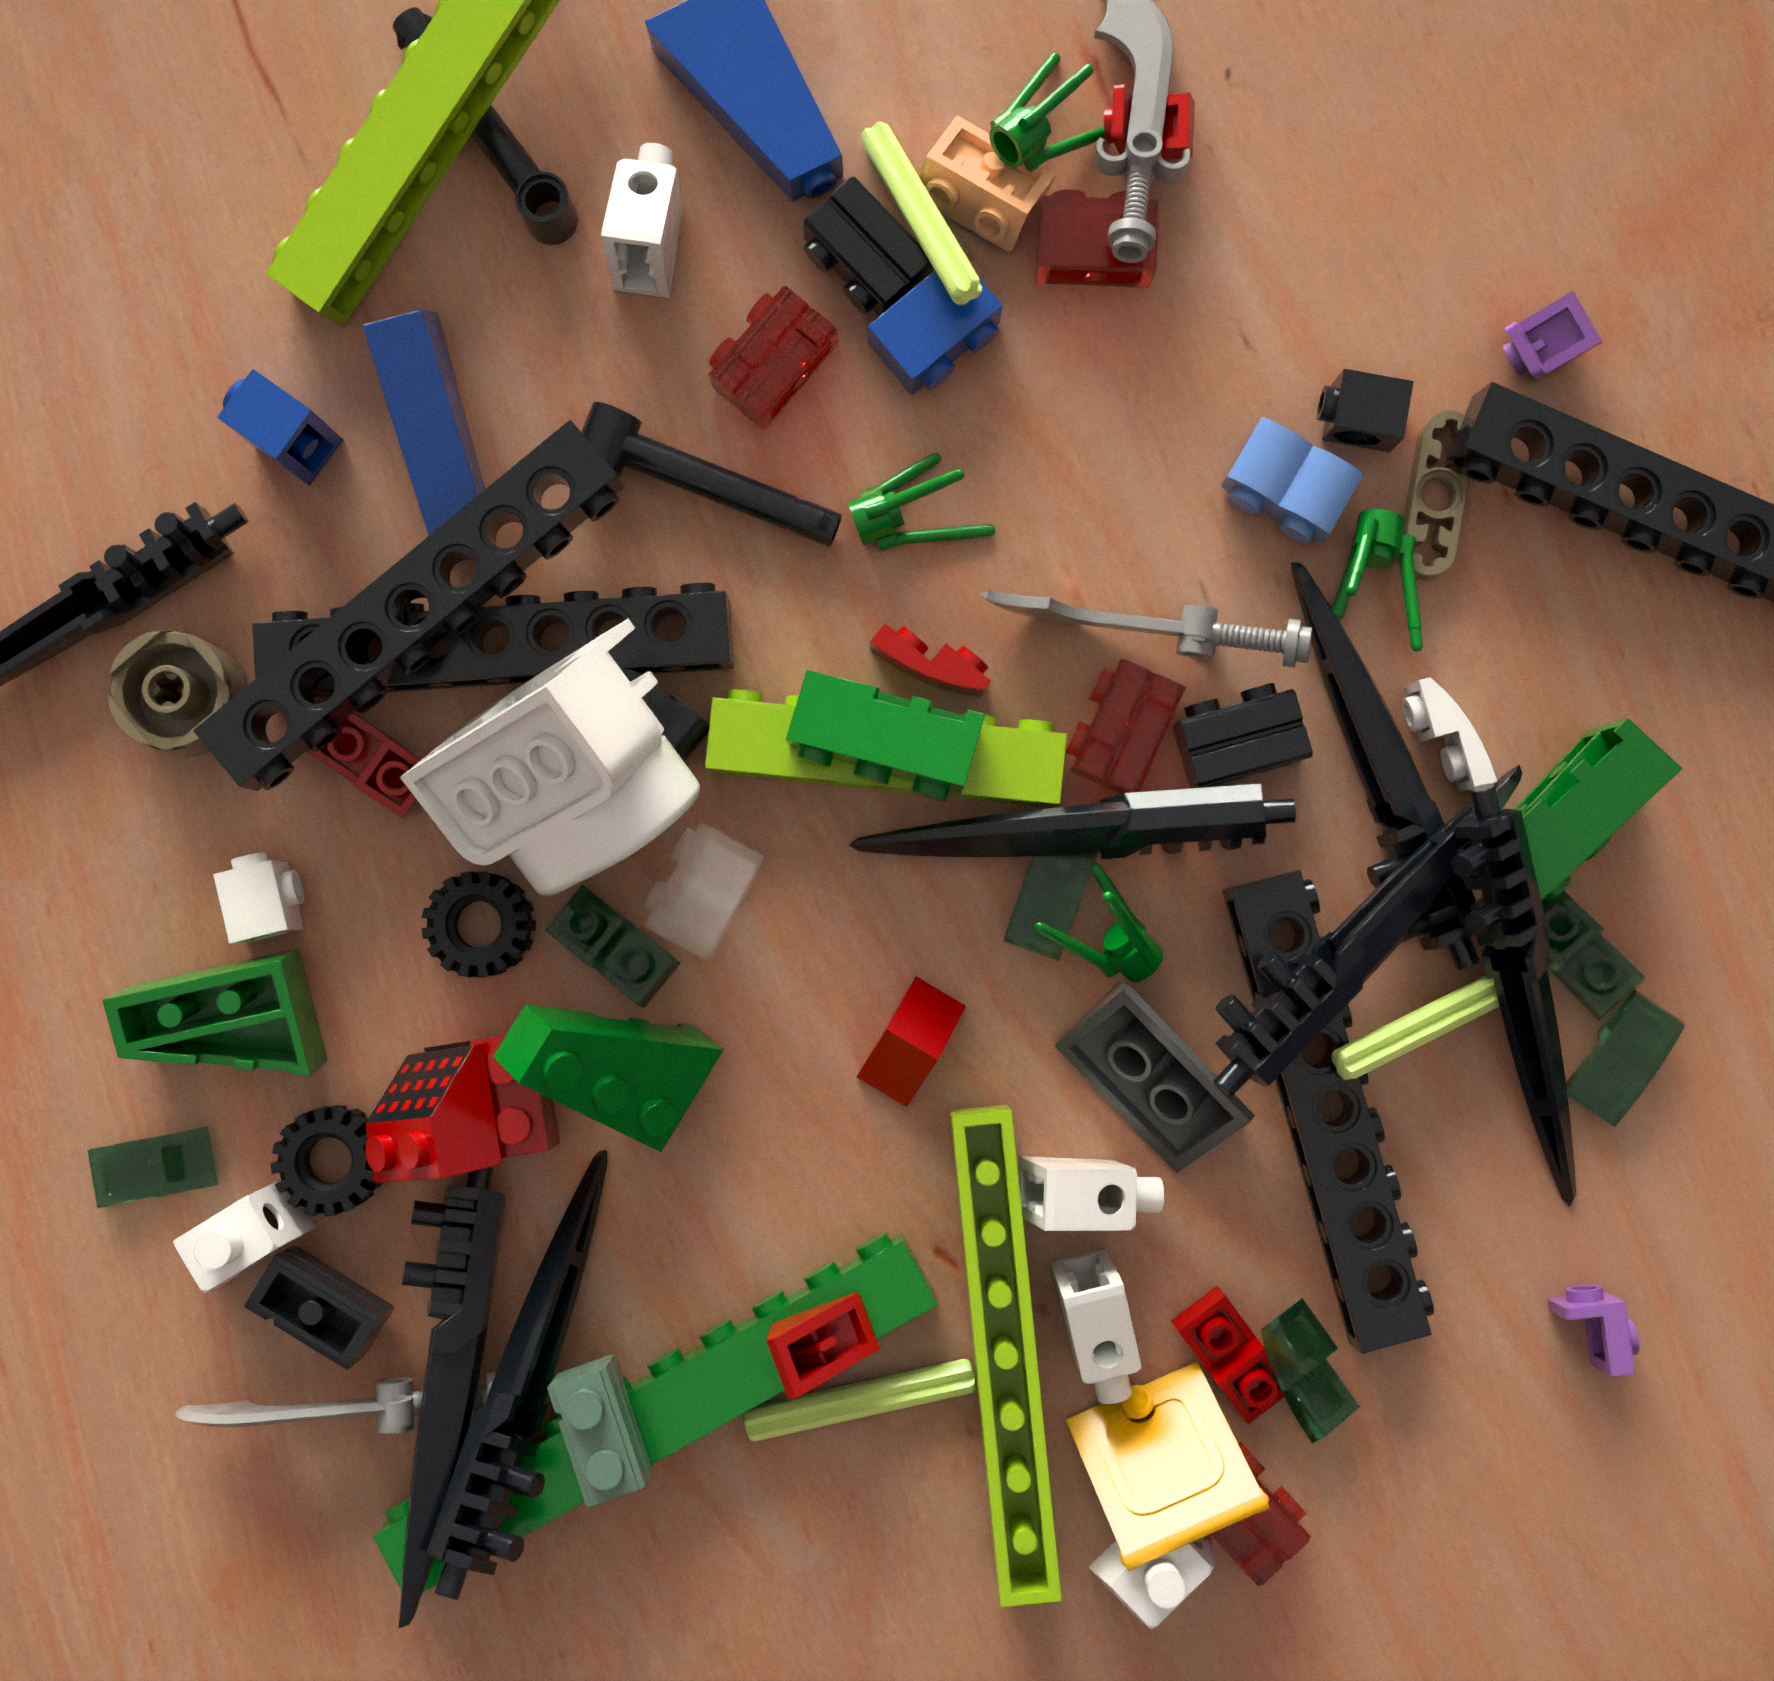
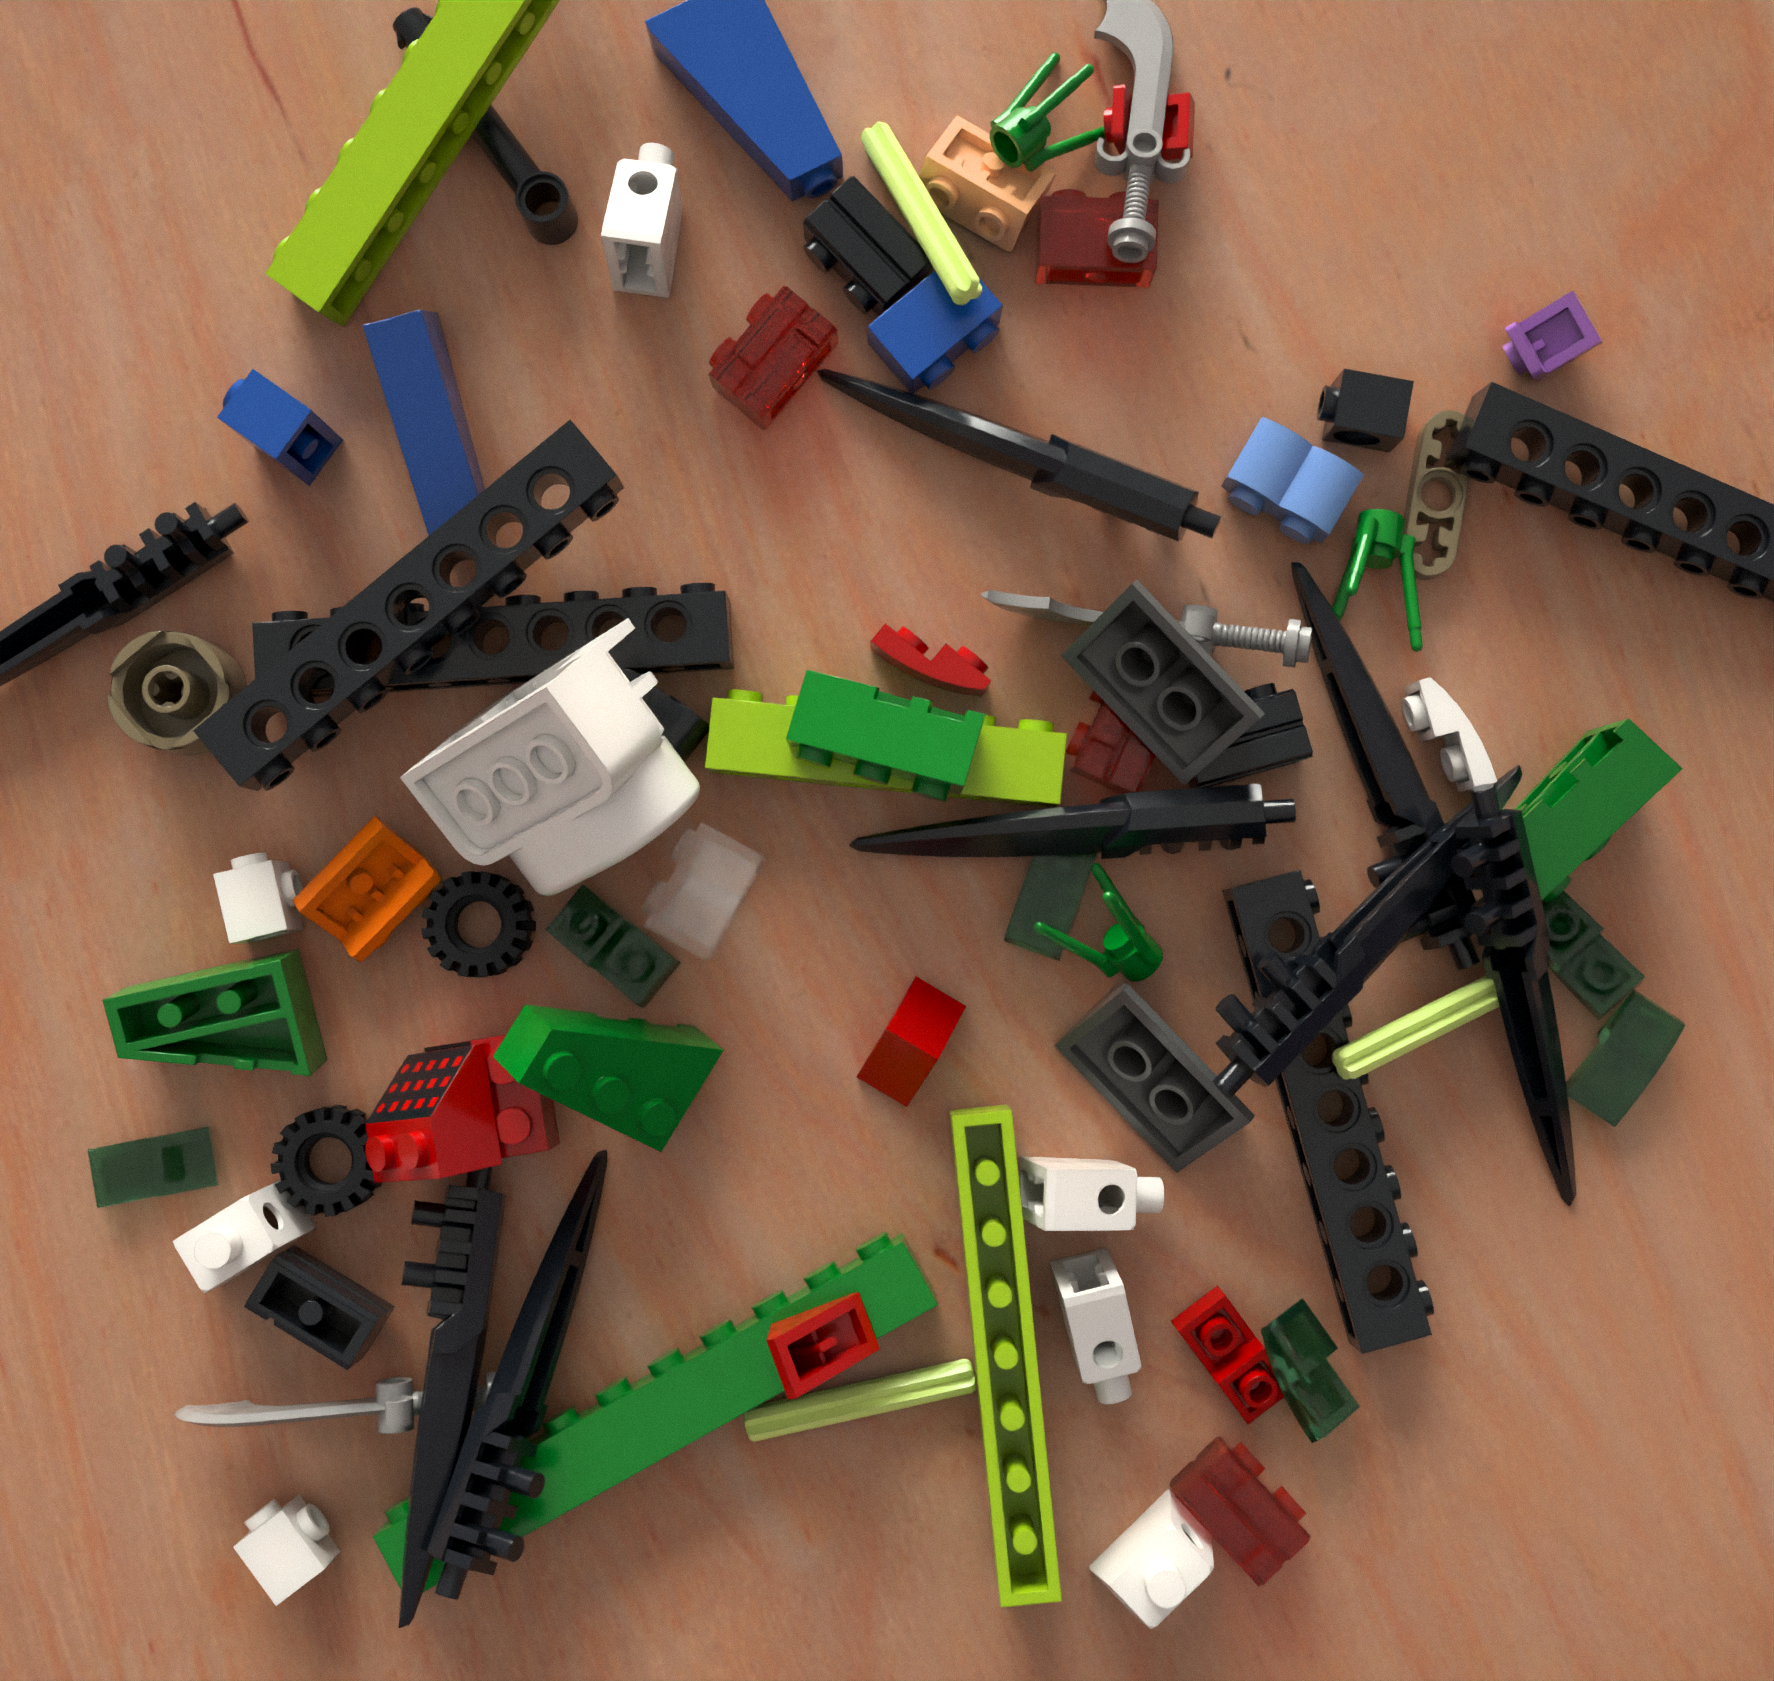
(286, 1546): none -> white brick
(368, 888): none -> orange bracket
(371, 763): red slope -> none
(600, 1430): sand green brick -> none
(618, 442): black piece -> none
(879, 512): green plant -> none
(1053, 466): none -> black piece
(1162, 683): none -> dark grey slope
(1167, 1475): container -> none
(1609, 1330): medium lavender bracket -> none

